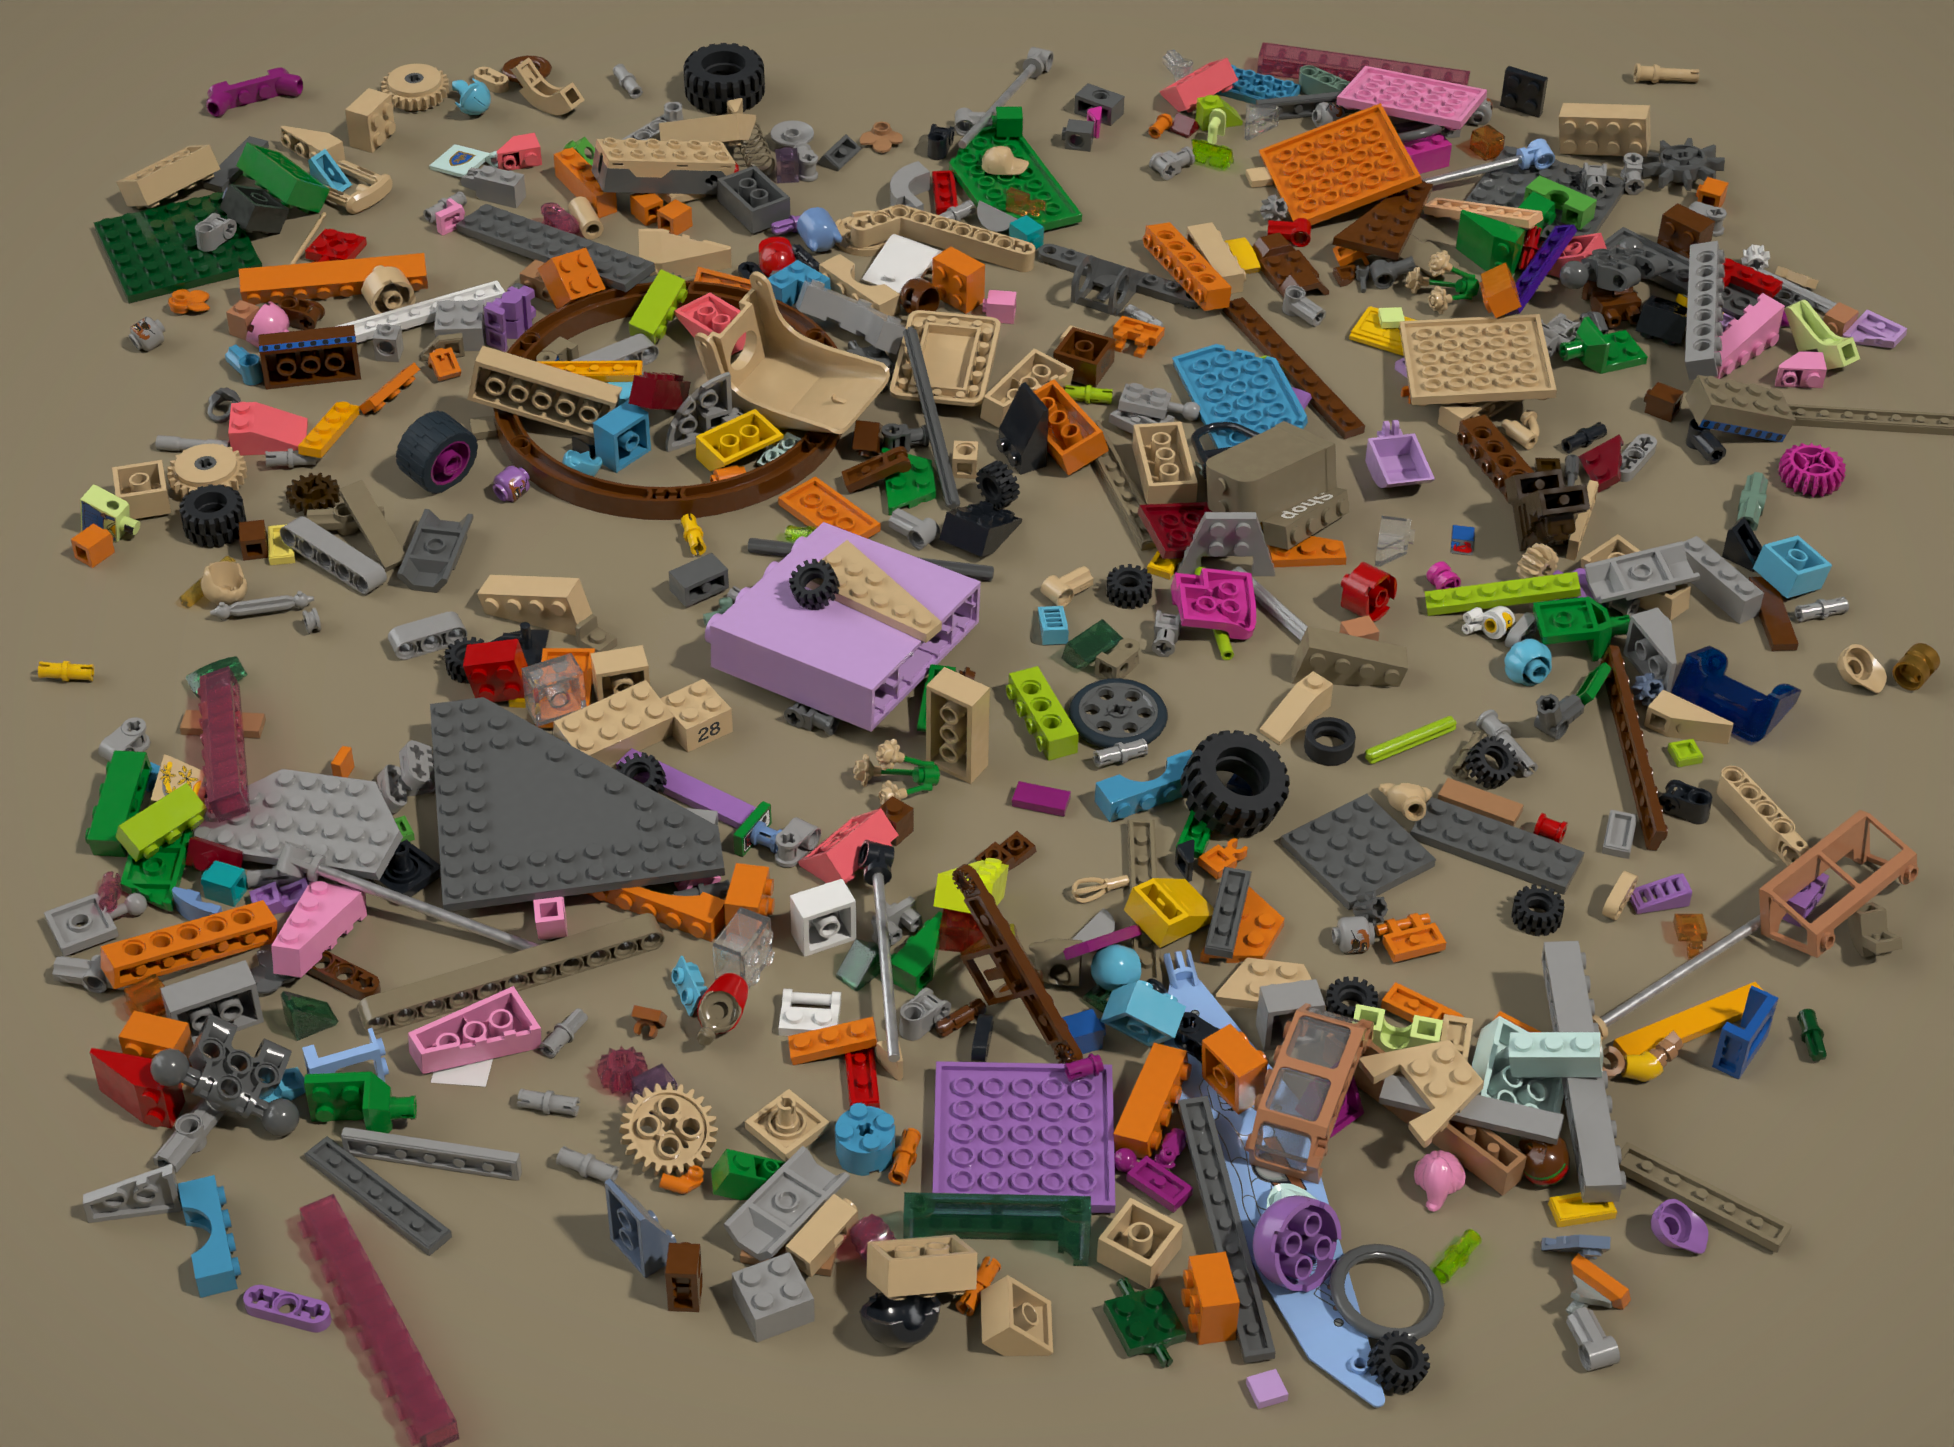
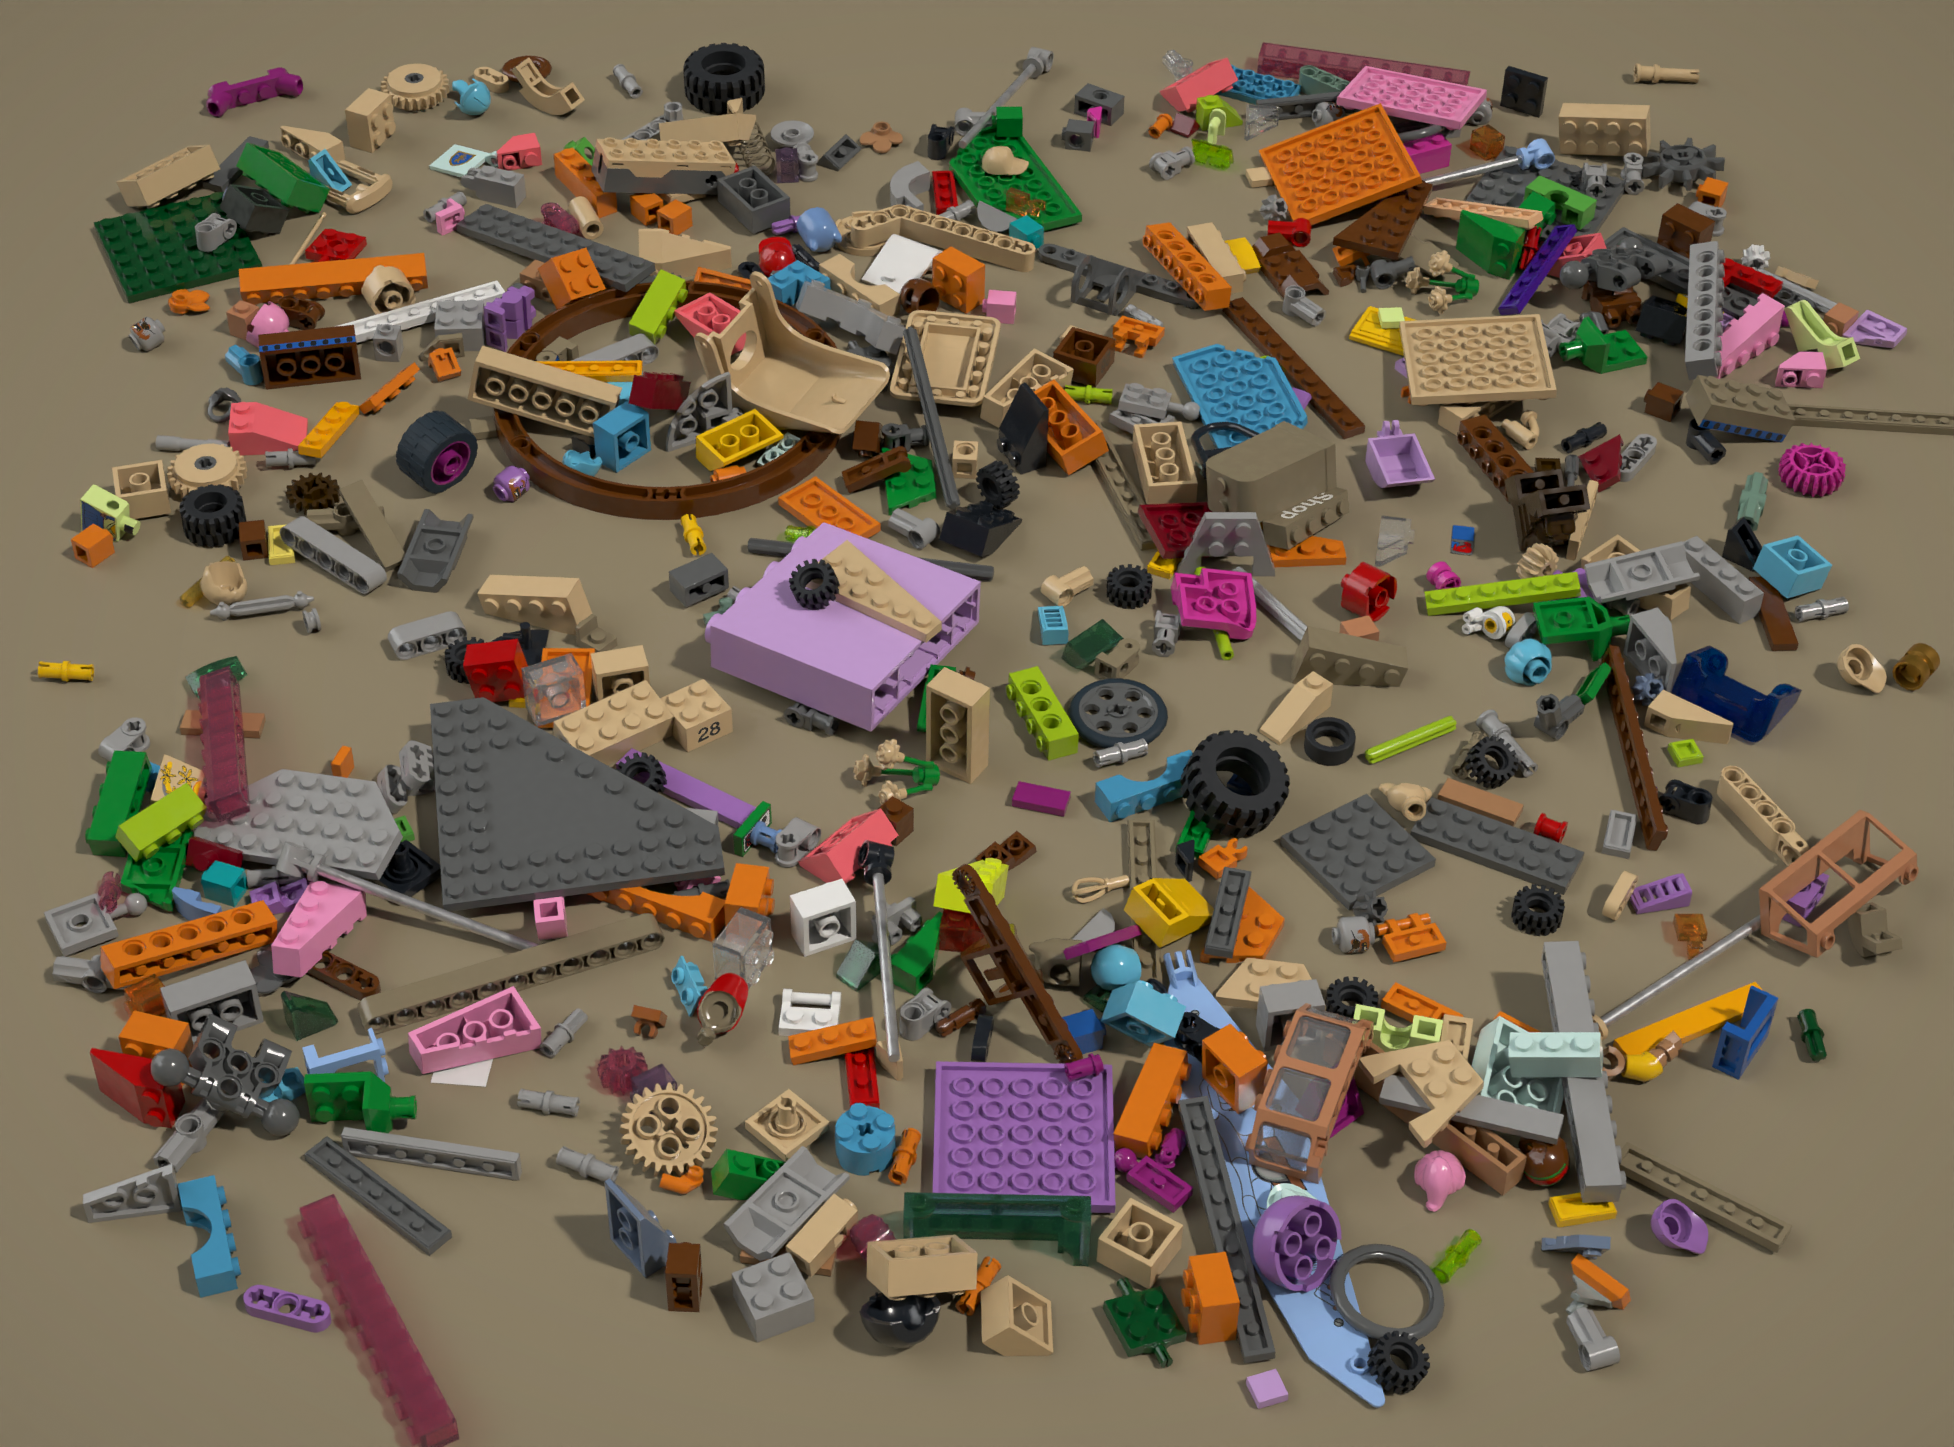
(1499, 291): orange brick -> none

